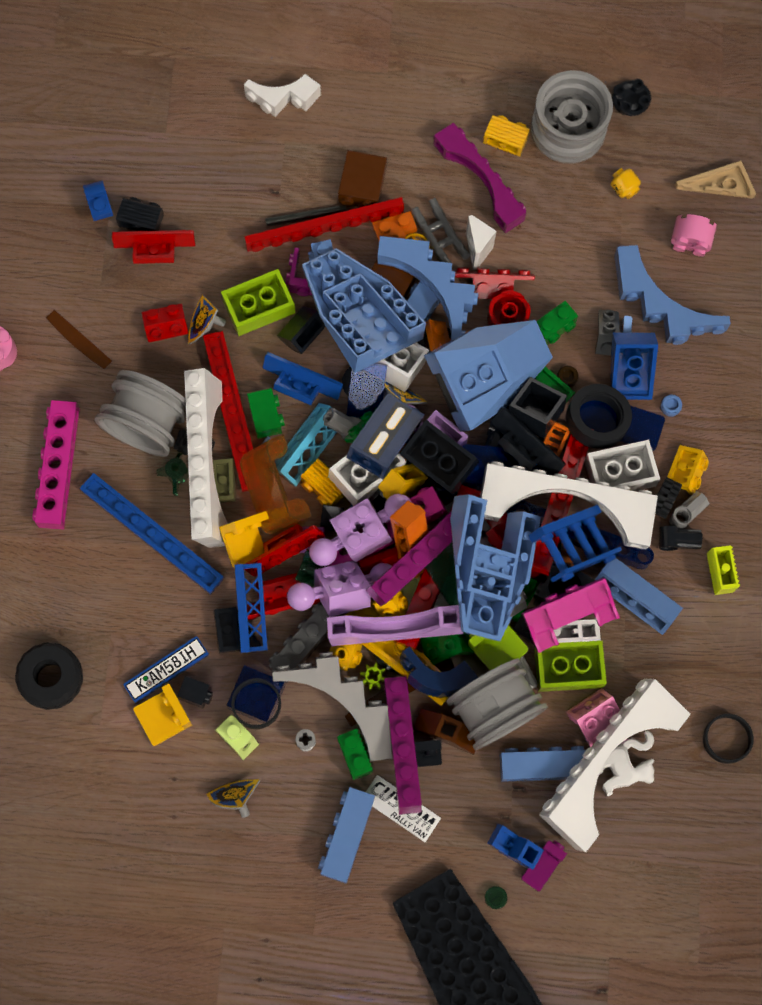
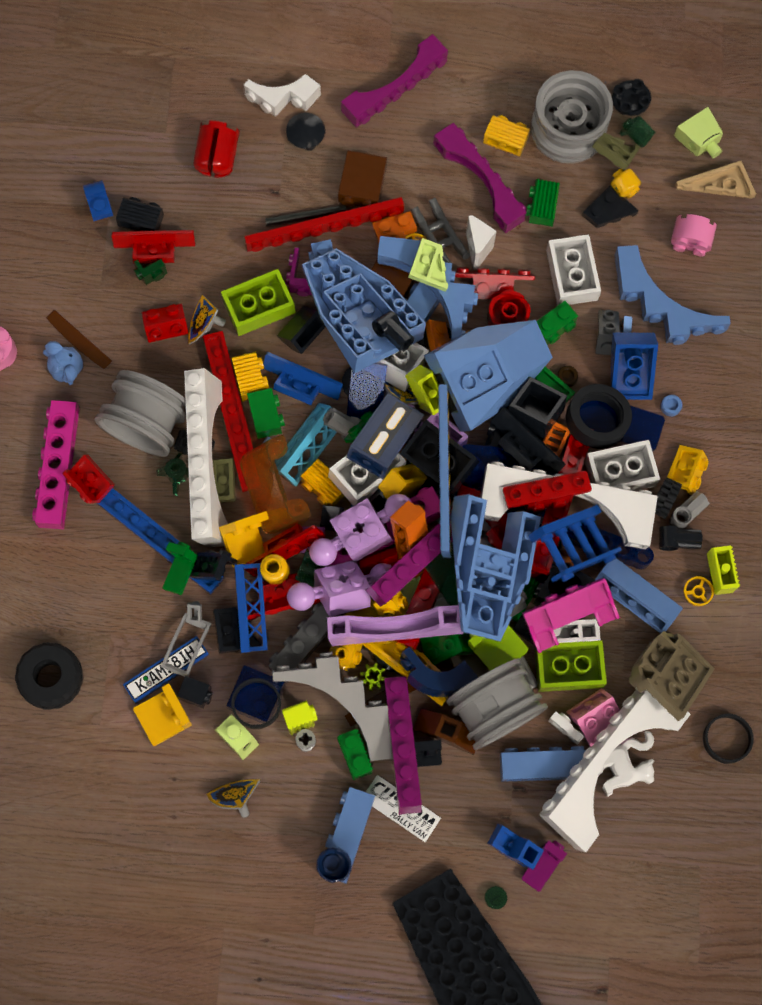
(63, 362): none -> medium blue hair
(89, 480): none -> red bracket
(150, 273): none -> dark green bracket
(180, 568): none -> green bracket
(196, 621): none -> light grey sword
(211, 565): none -> black bracket
(215, 149): none -> red cylinder
(248, 374): none -> yellow brick
(274, 569): none -> yellow head
(299, 717): none -> neon yellow brick
(305, 131): none -> black dish
(334, 864): none -> dark blue hair
(361, 106): none -> magenta arch
(389, 326): none -> black piece
(425, 388): none -> neon yellow brick
(429, 265): none -> yellowish green wing
(444, 469): none -> medium blue tile
(544, 202): none -> green brick
(547, 492): none -> red bracket
(563, 724): none -> white plate
(573, 270): none -> white brick
(609, 209): none -> black wing
(616, 150): none -> olive wing
(637, 130): none -> clear green bracket
(671, 673): none -> dark tan plate
(700, 134): none -> yellowish green torso
(700, 586): none -> yellow piece

